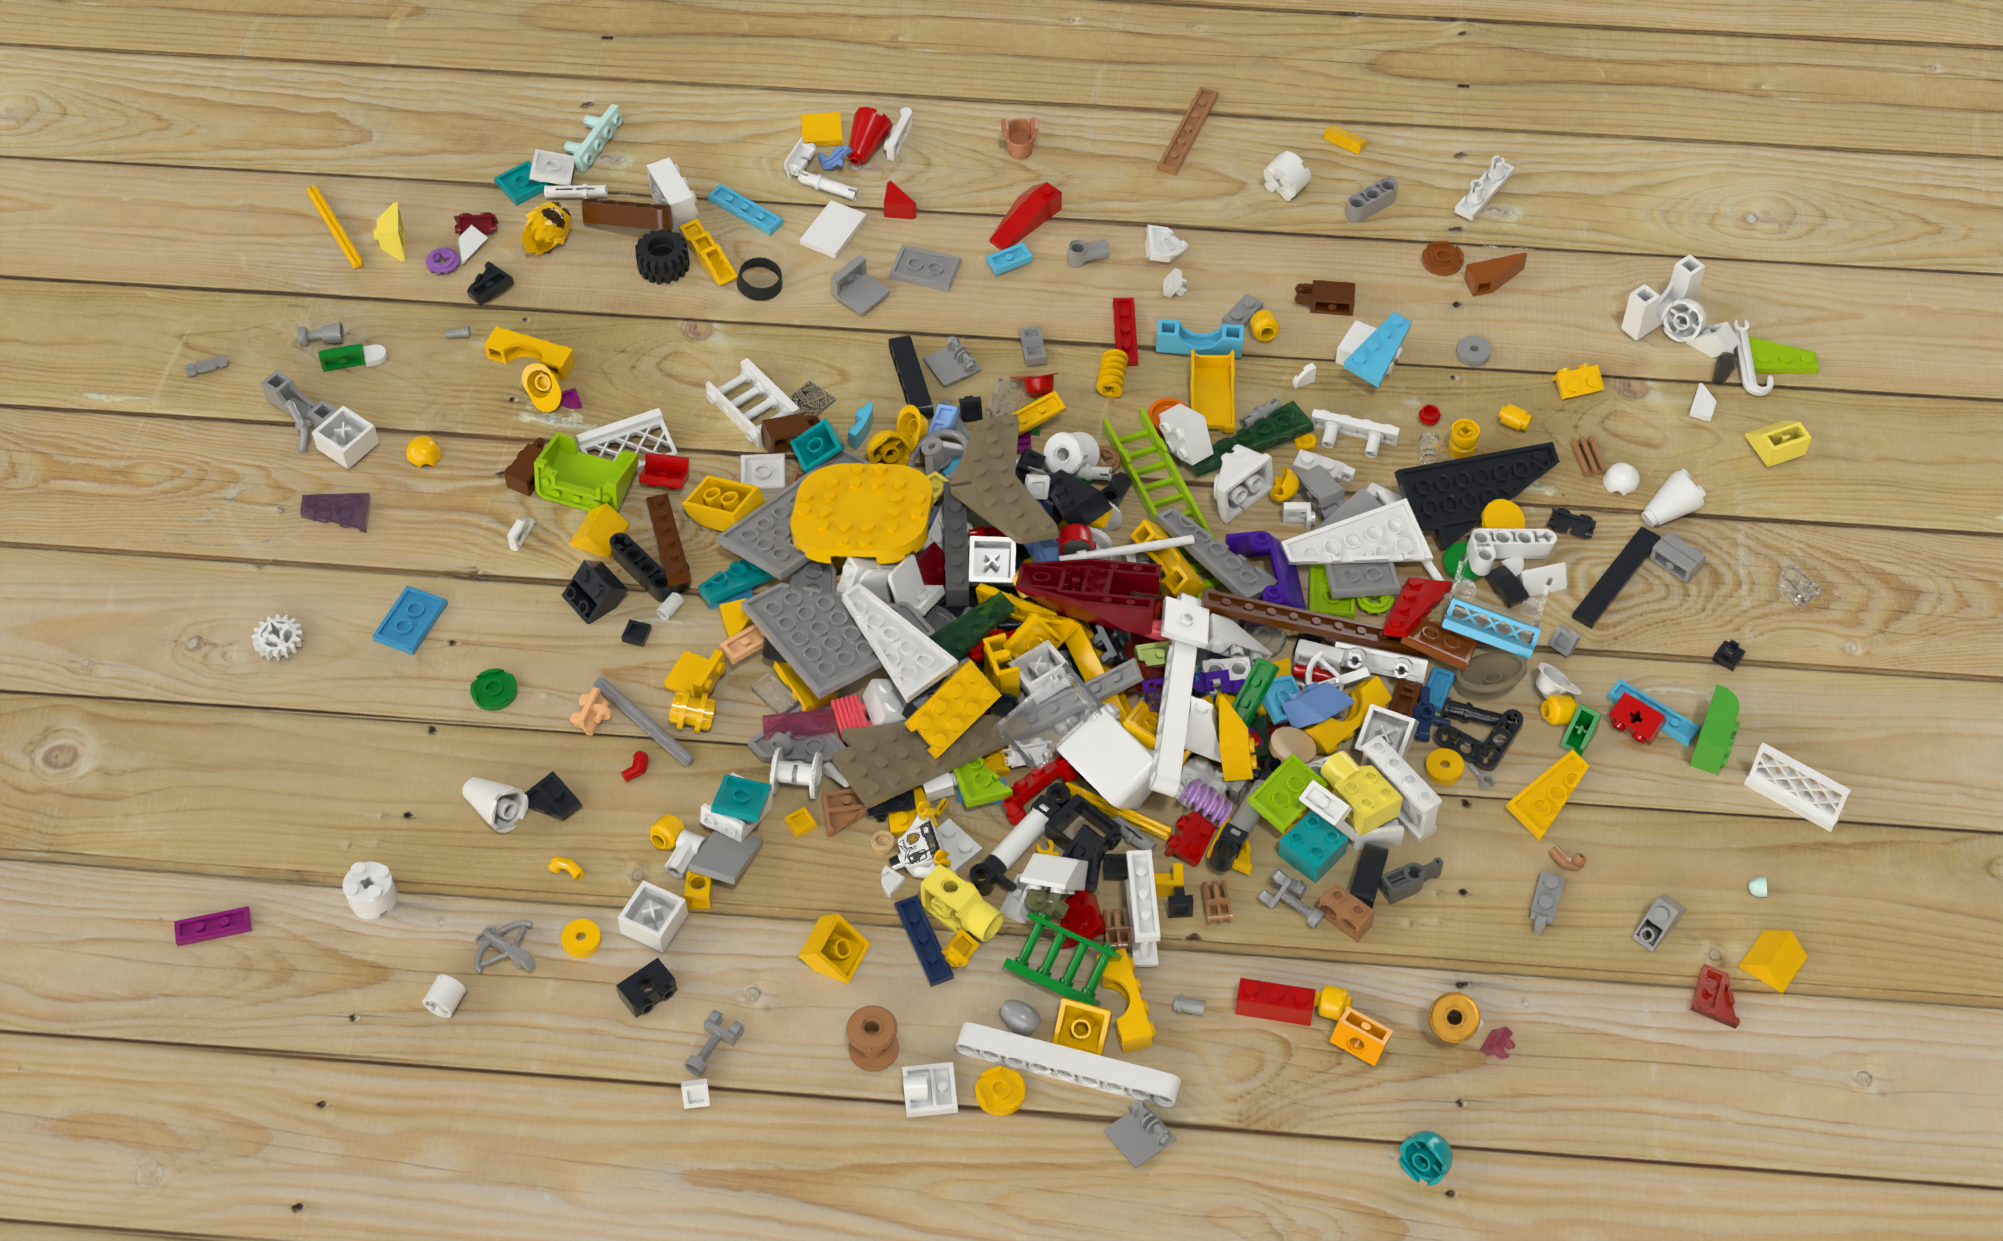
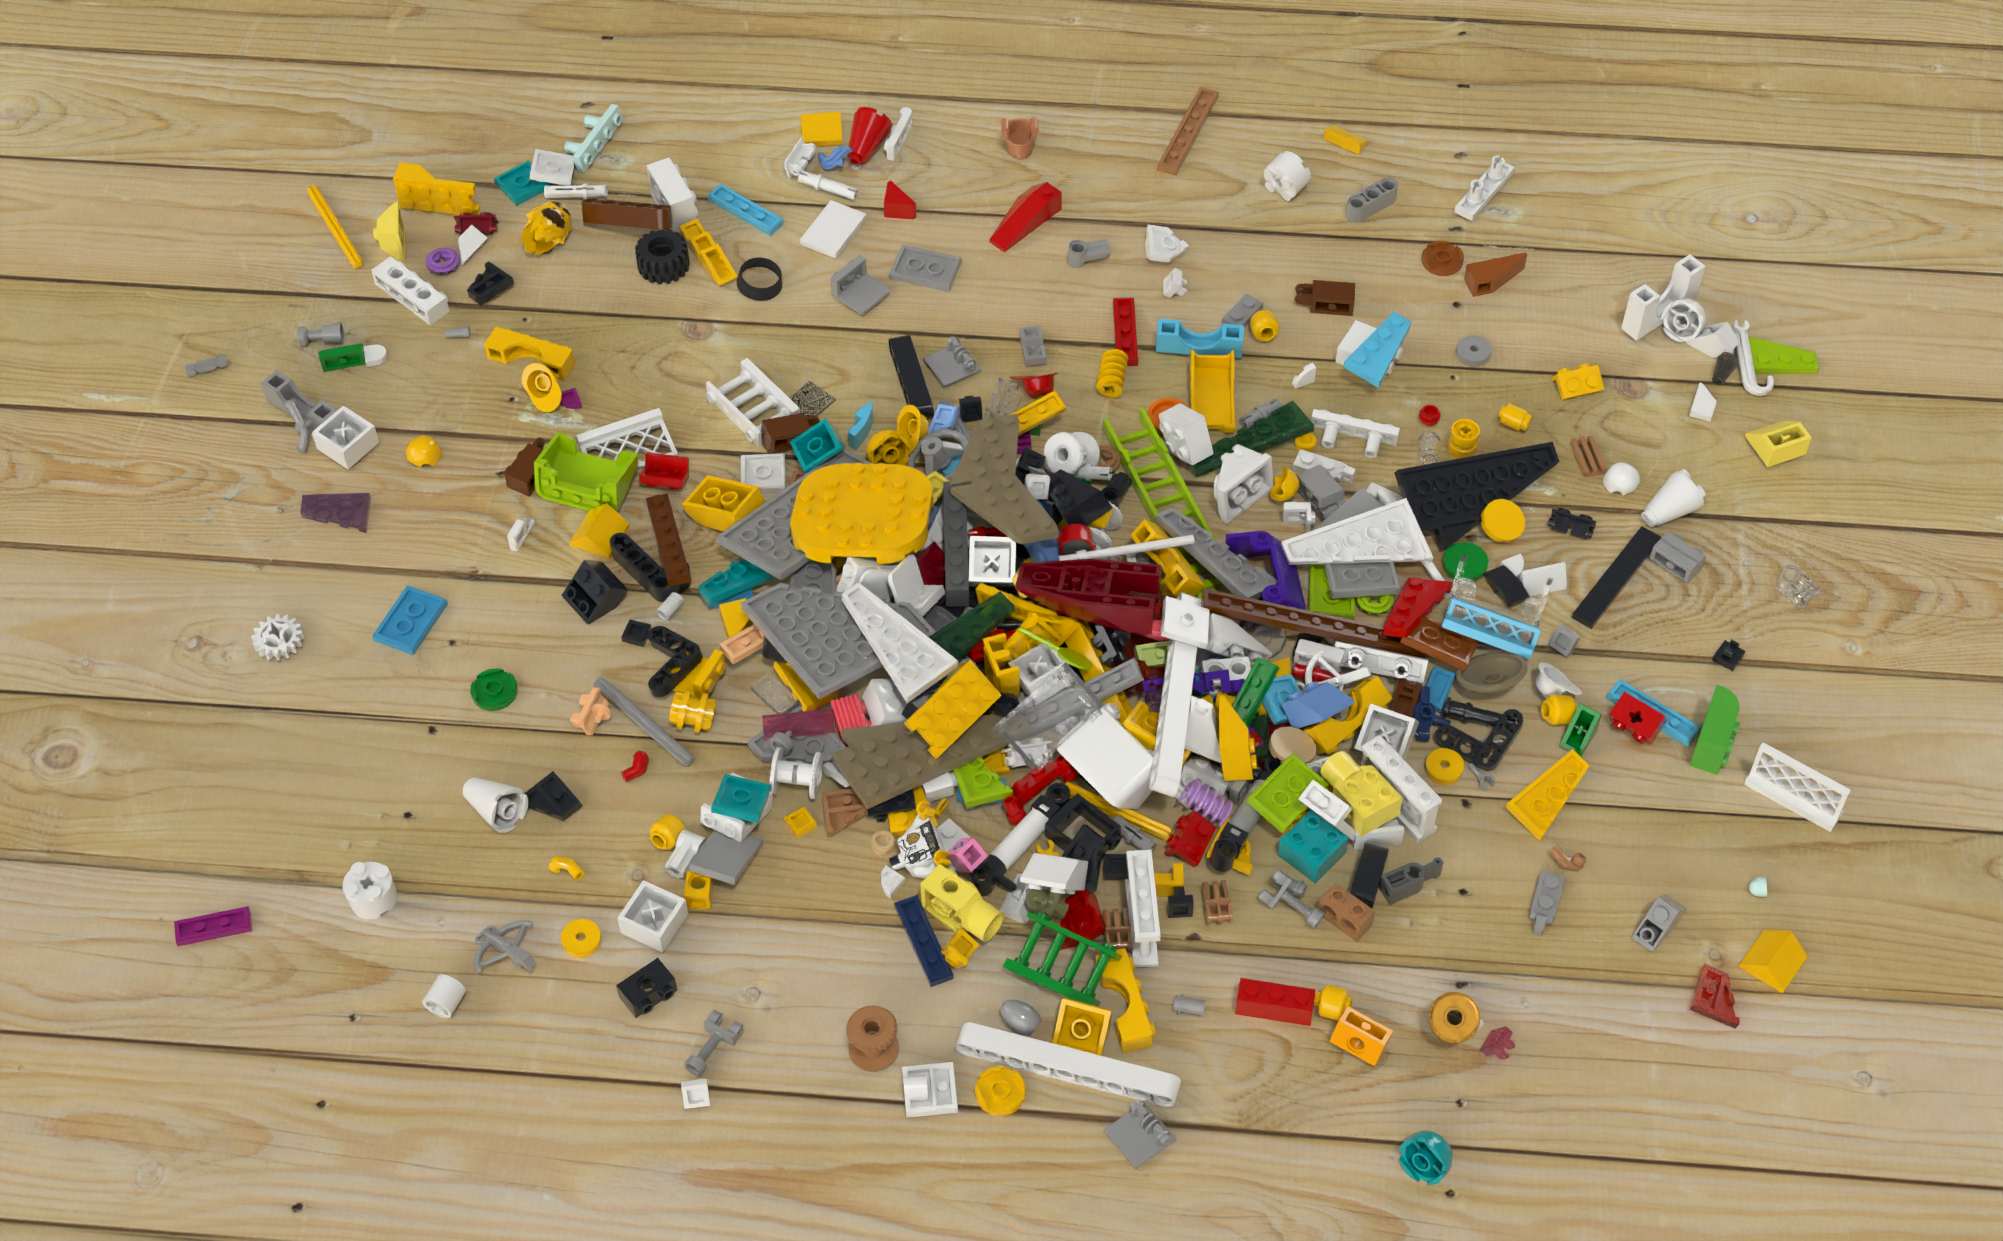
(410, 290): none -> white brick
(422, 192): none -> yellow piece
(663, 681): none -> black beam
(834, 948): yellow slope -> none
(966, 854): none -> bright pink brick
(1009, 258): medium azure plate -> none
(1068, 655): none -> lime piece
(1500, 543): white beam -> none

